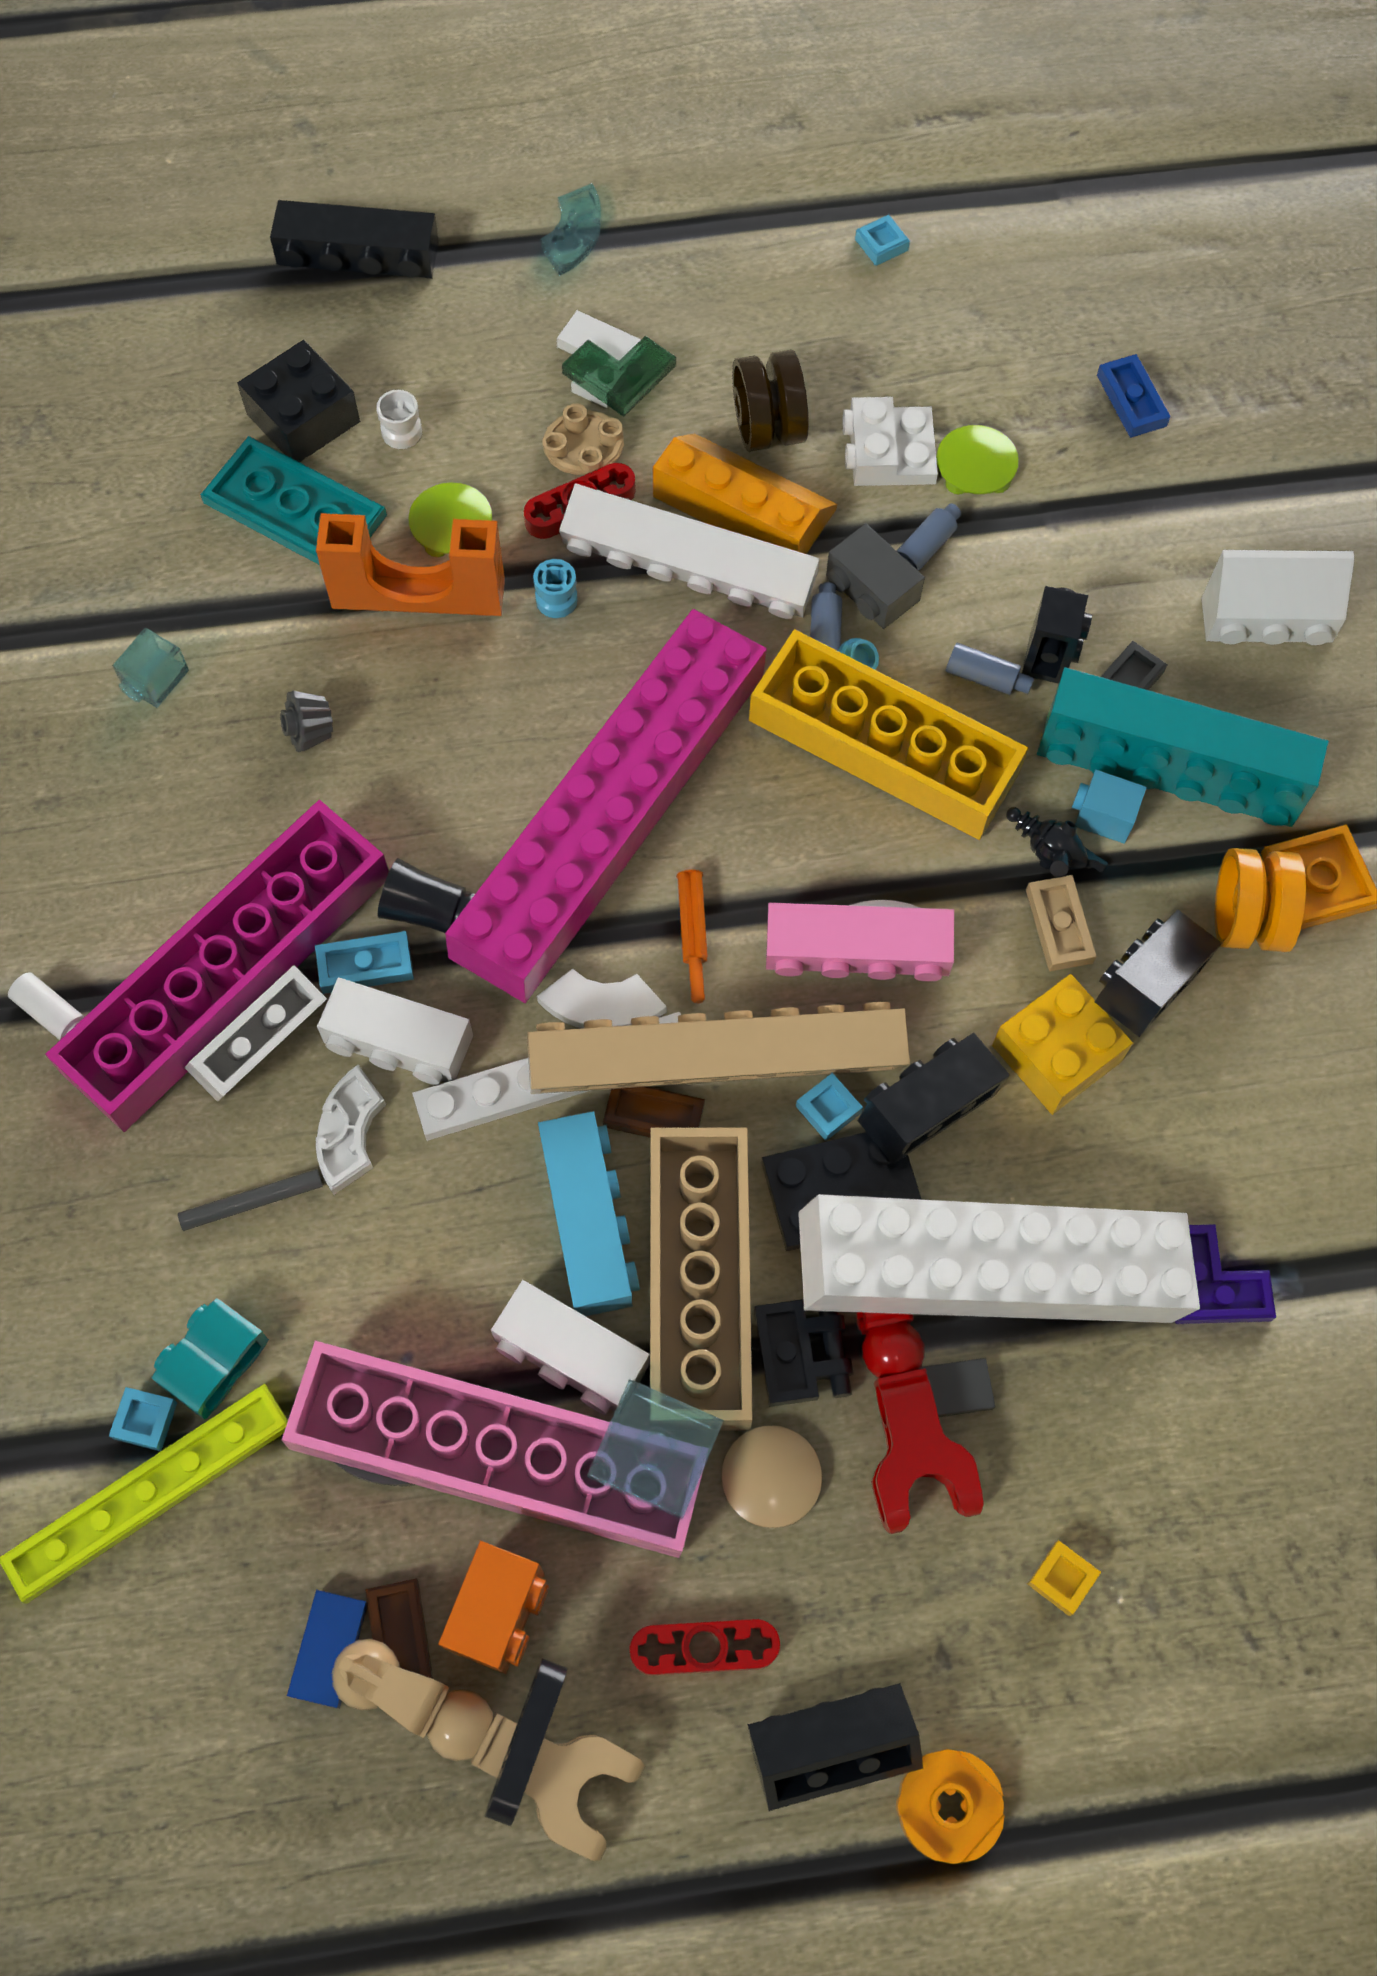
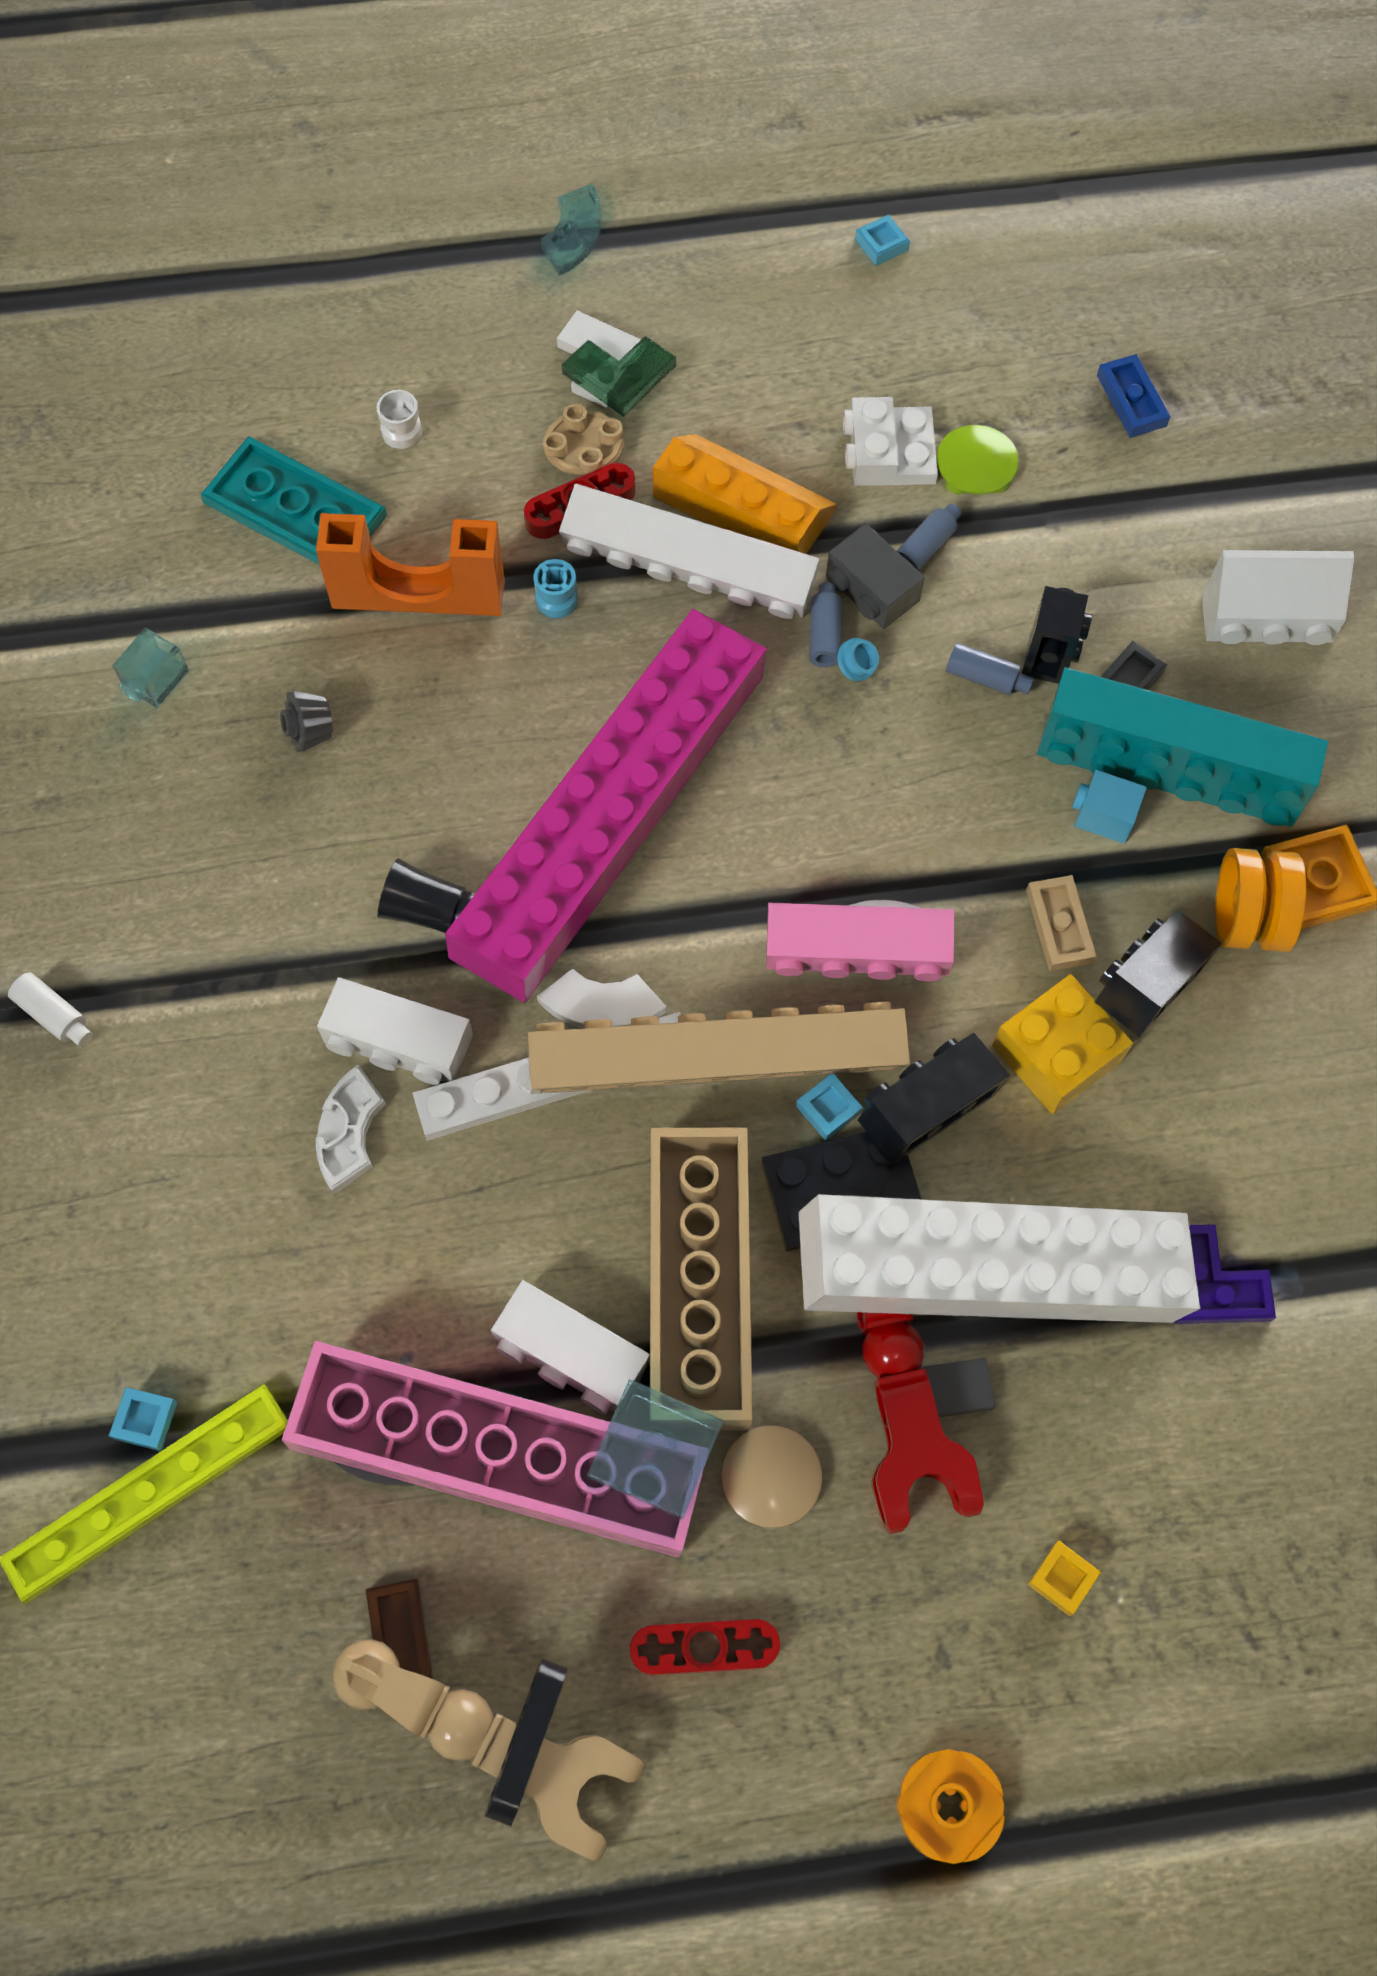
(209, 1357): teal brick -> none
(219, 964): dark pink brick -> none
(250, 1199): dark grey bar -> none
(255, 1033): white brick -> none
(299, 401): black brick -> none
(331, 1626): blue tile -> none
(354, 239): black brick -> none
(365, 961): medium azure plate -> none
(434, 512): lime dish -> none
(495, 1608): orange brick -> none
(586, 1214): medium azure brick -> none
(645, 1108): reddish brown tile -> none
(693, 929): orange axle -> none
(770, 400): dark brown wheel -> none
(788, 1354): black plate -> none
(835, 1746): black brick -> none
(887, 734): yellow brick -> none
(1055, 843): black piece -> none

